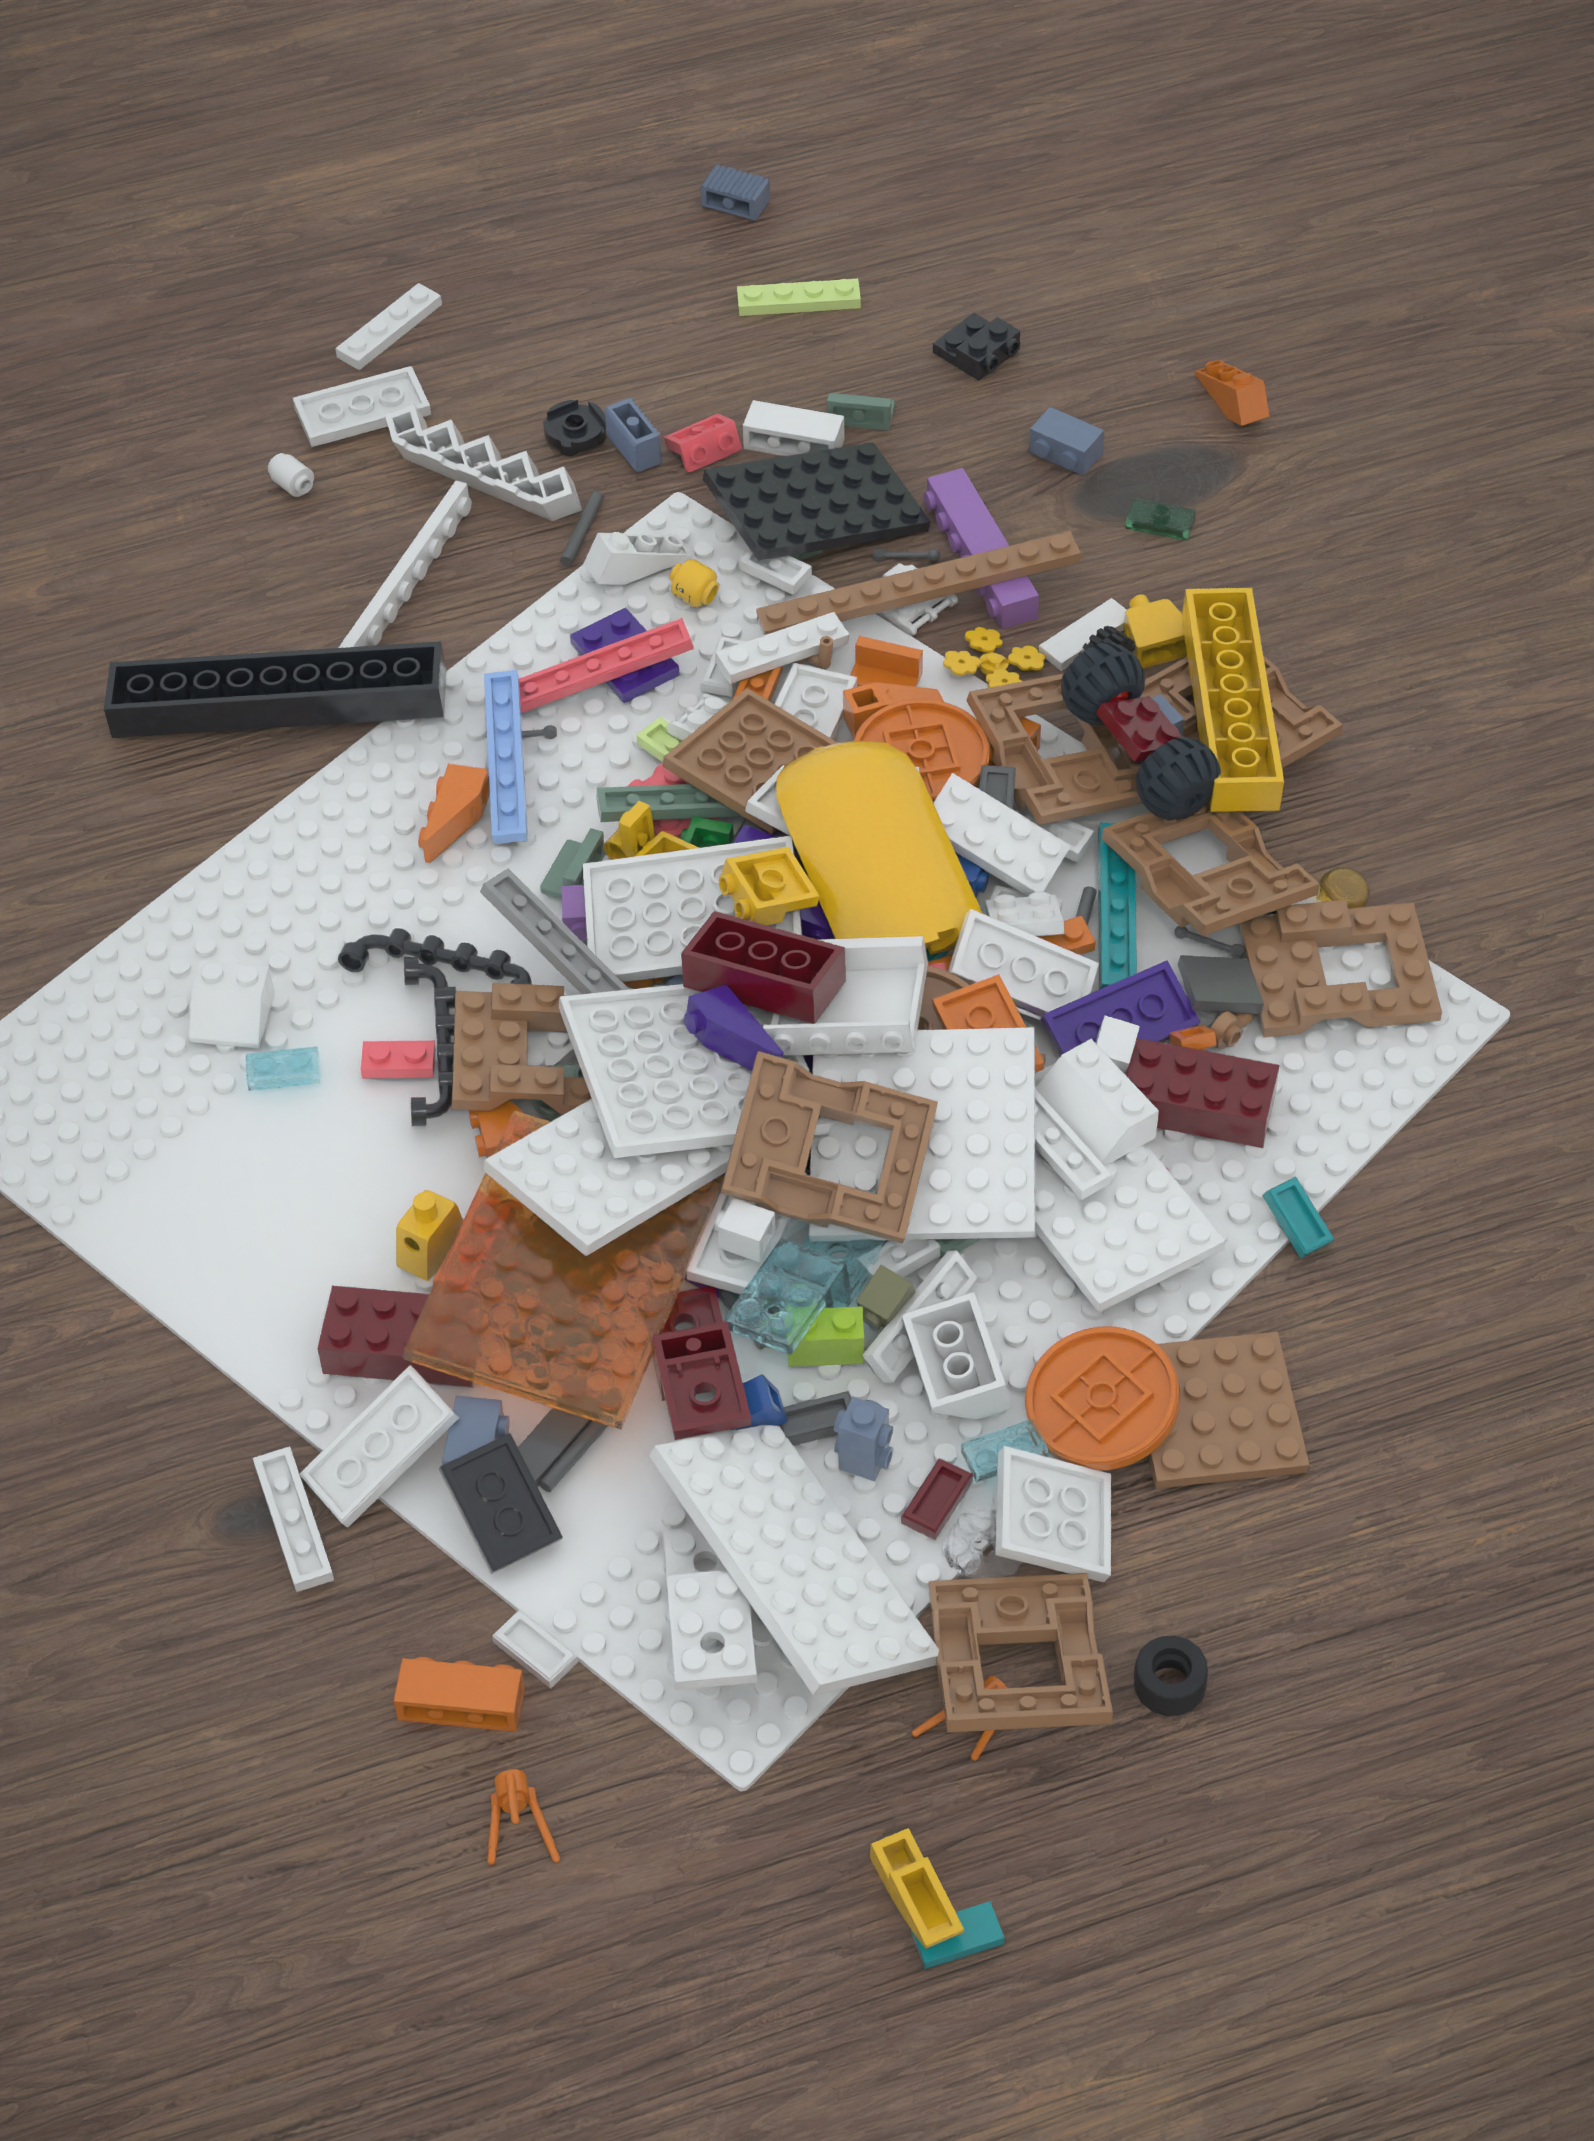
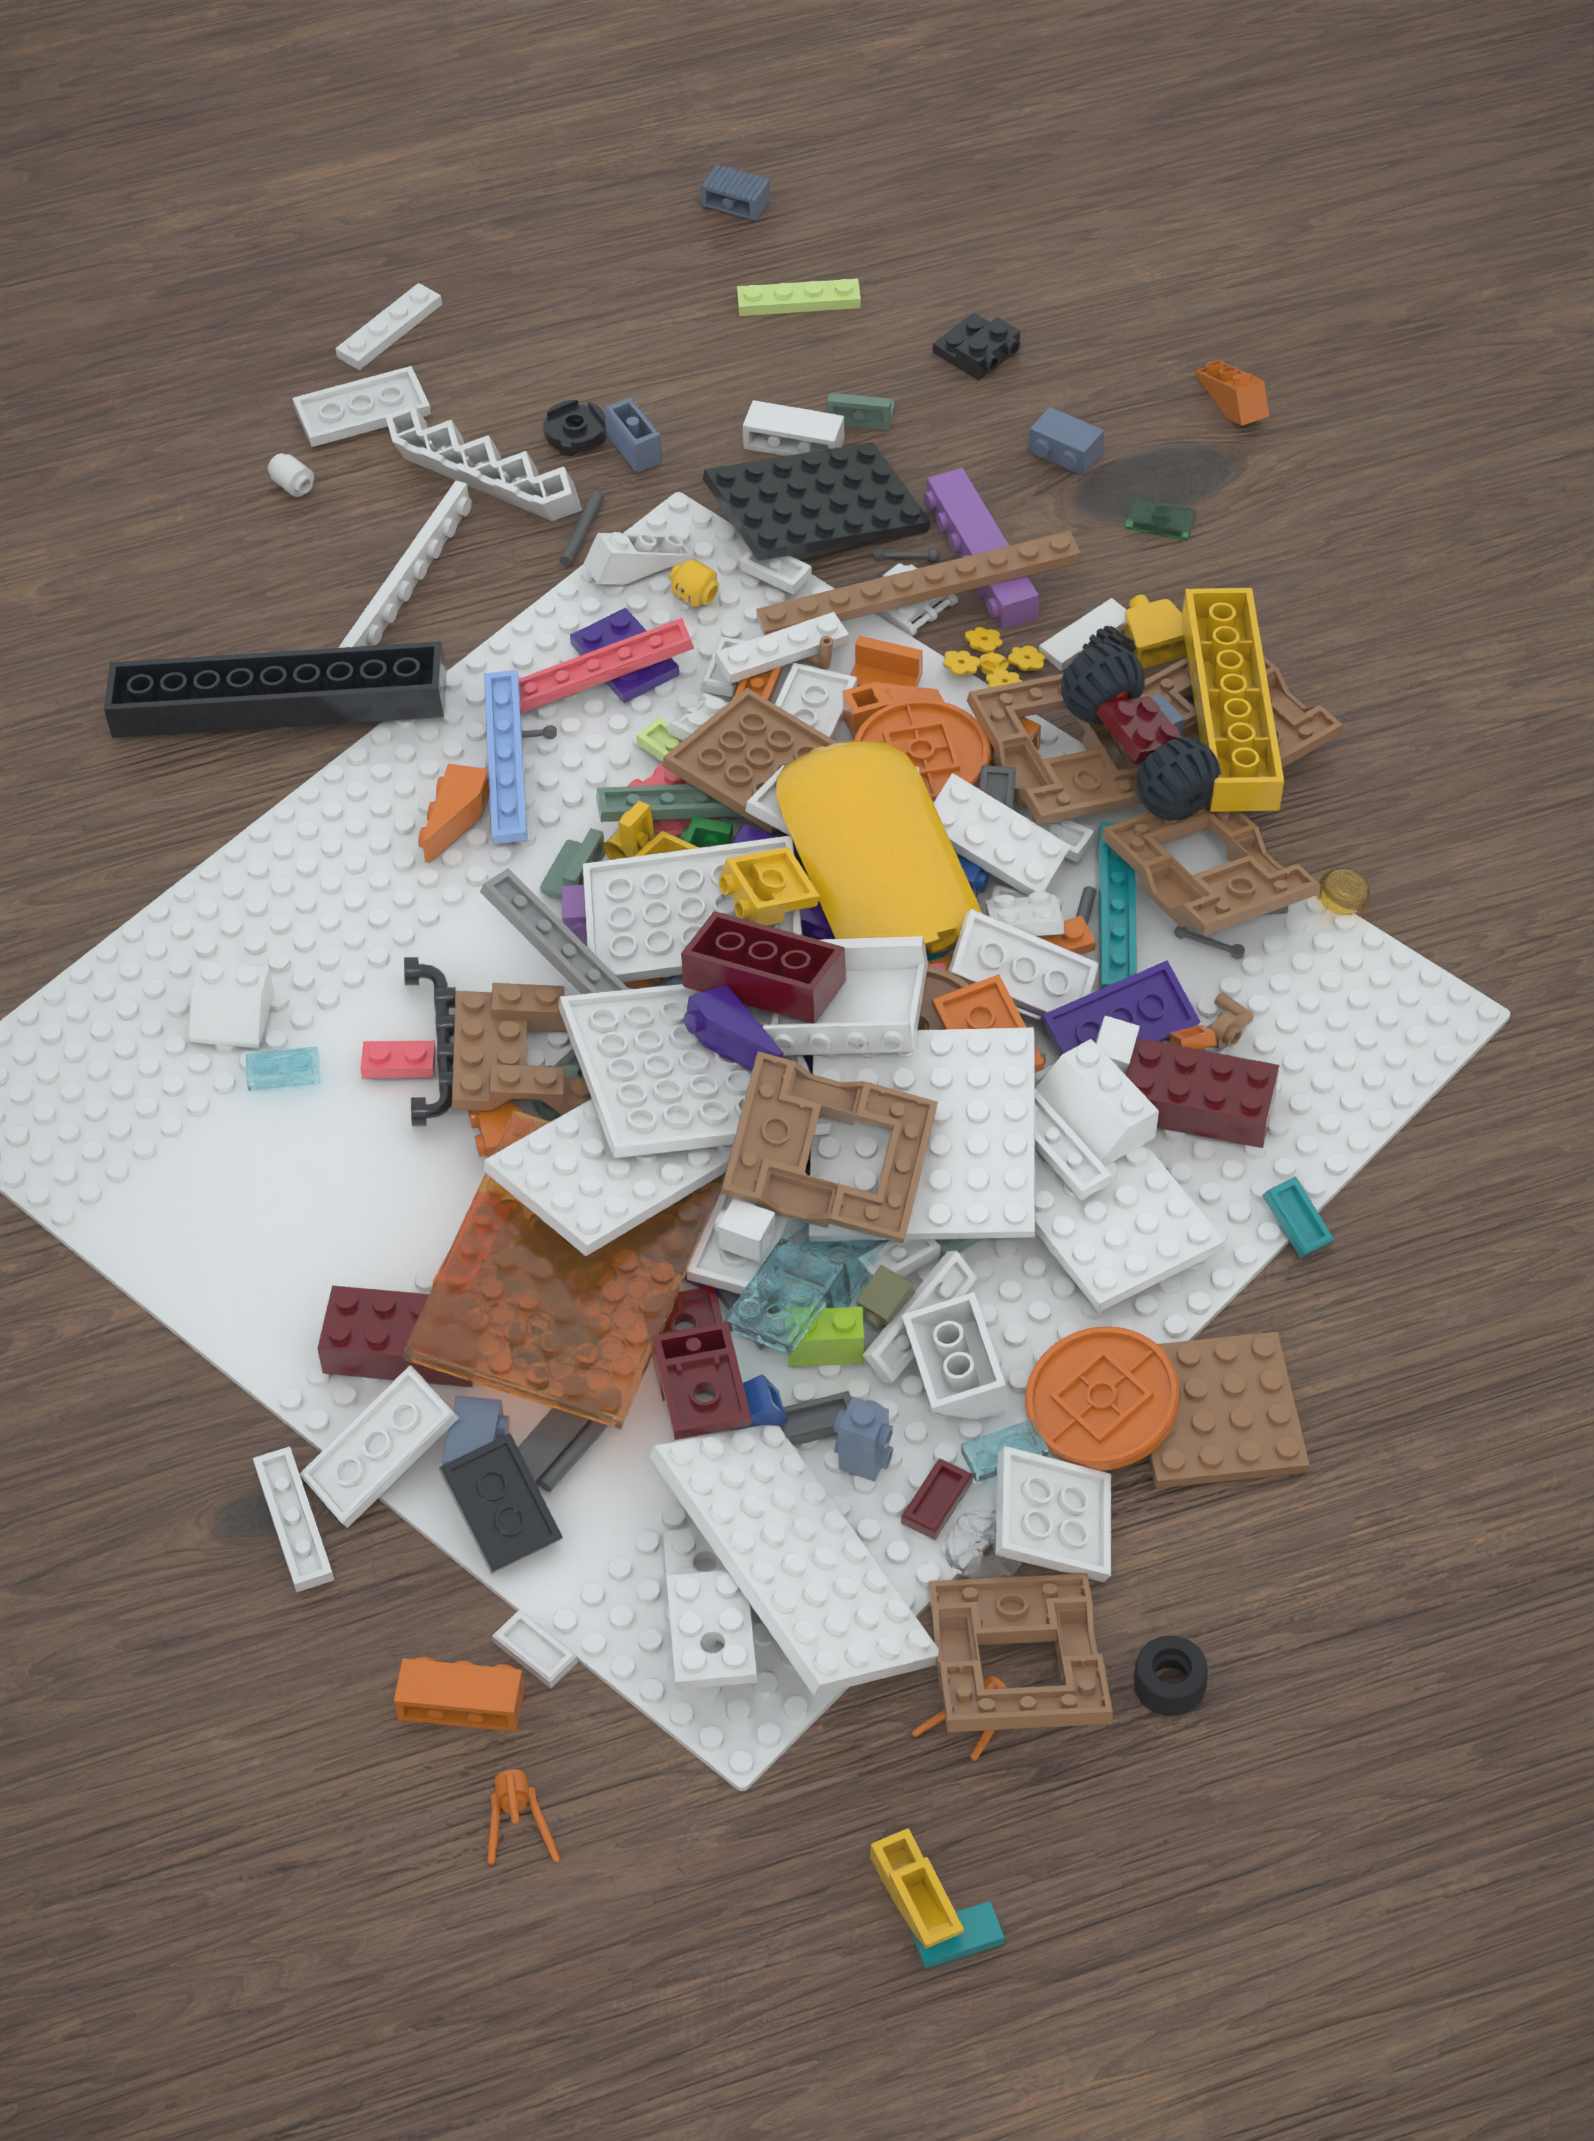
(355, 955): black bar -> none
(426, 1234): yellow torso -> none
(705, 442): coral bracket -> none
(1220, 984): dark grey tile -> none
(1292, 978): medium nougat piece -> none

